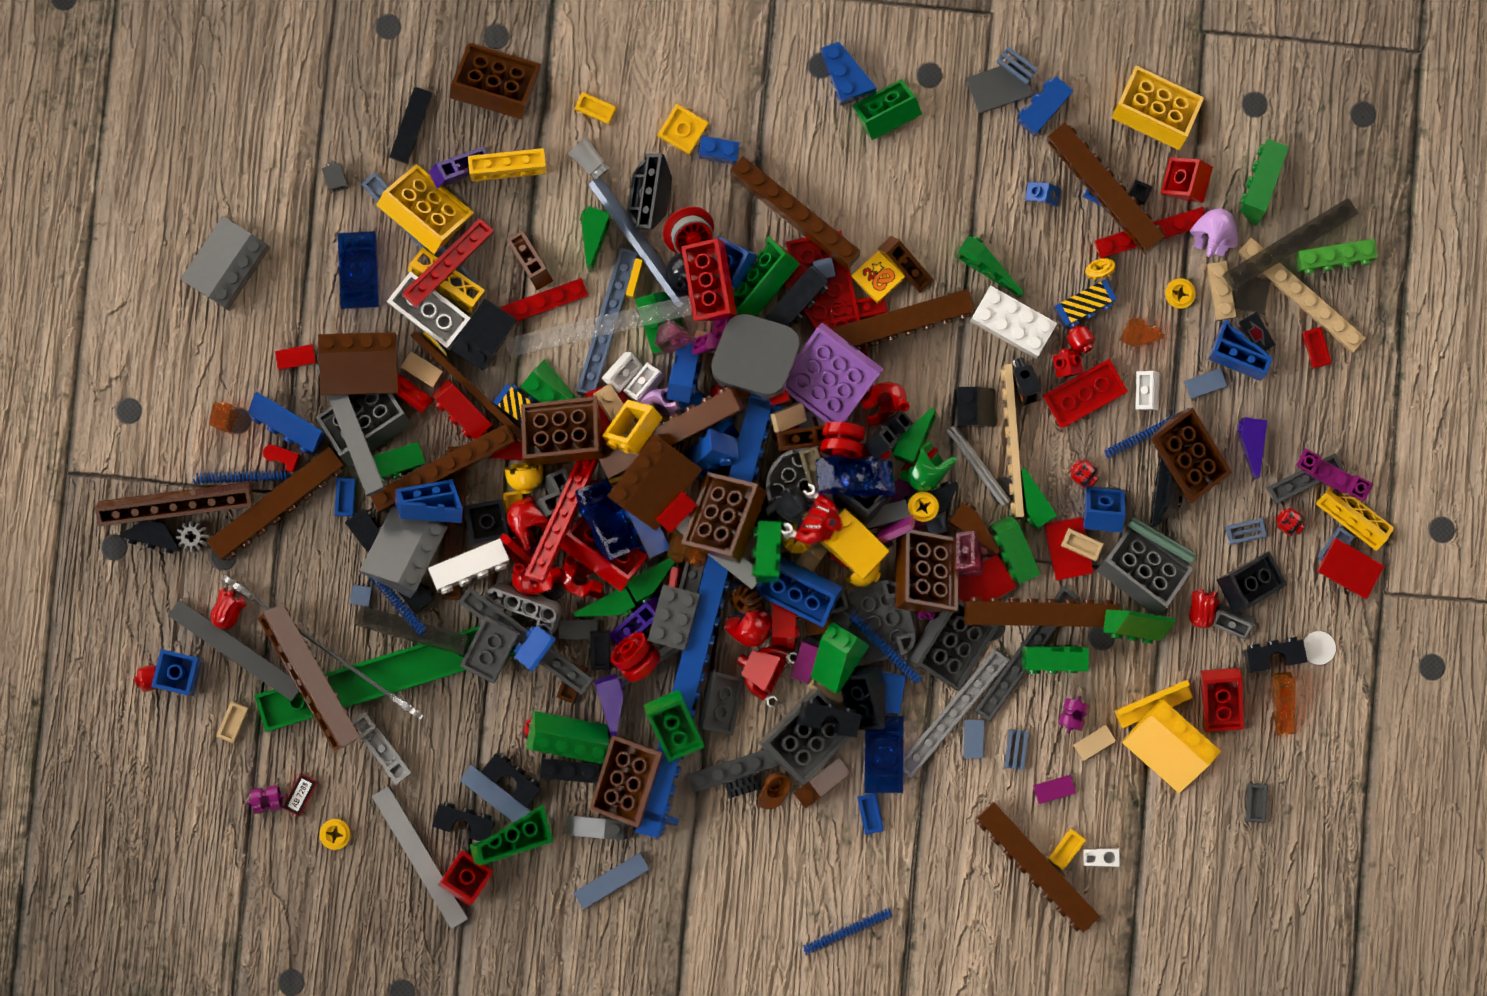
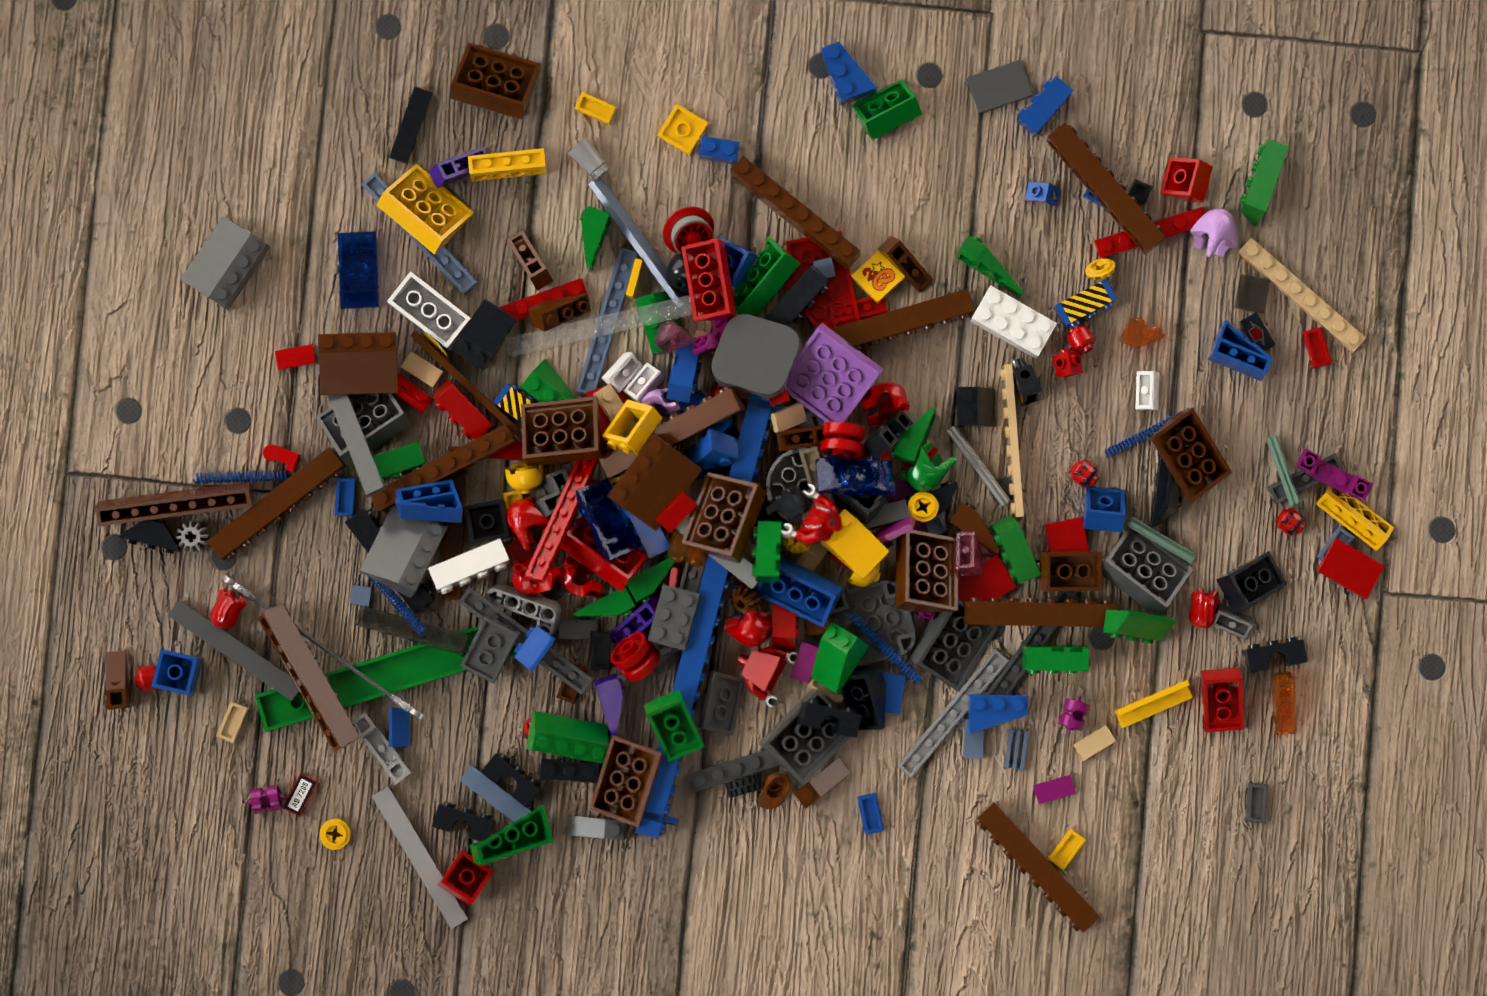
(117, 680): none -> reddish brown slope
(223, 416): clear orange slope -> none
(286, 423): blue slope -> none
(335, 177): dark grey brick -> none
(398, 728): none -> blue tile
(446, 289): yellow fence -> none
(447, 263): red plate -> none
(516, 548): red tile -> none
(558, 311): none -> reddish brown slope
(611, 880): sand blue tile -> none
(650, 191): black wedge -> none
(847, 930): blue piece -> none
(885, 757): clear blue slope -> none
(992, 710): none -> blue wedge
(1004, 55): sand blue tile -> none
(1036, 505): green slope -> none
(1070, 571): none -> reddish brown slope
(1082, 544): tan tile -> none
(1084, 393): red plate -> none
(1101, 857): white leg -> none
(1157, 108): yellow slope -> none
(1170, 746): yellow slope -> none
(1187, 289): yellow gear -> none
(1205, 383): sand blue tile -> none
(1220, 291): tan plate -> none
(1229, 535): sand blue tile -> none
(1252, 440): dark purple slope -> none
(1283, 471): none -> sand green axle
(1290, 244): clear smoke plate -> none
(1319, 647): white sticker -> none
(1336, 255): bright green brick -> none

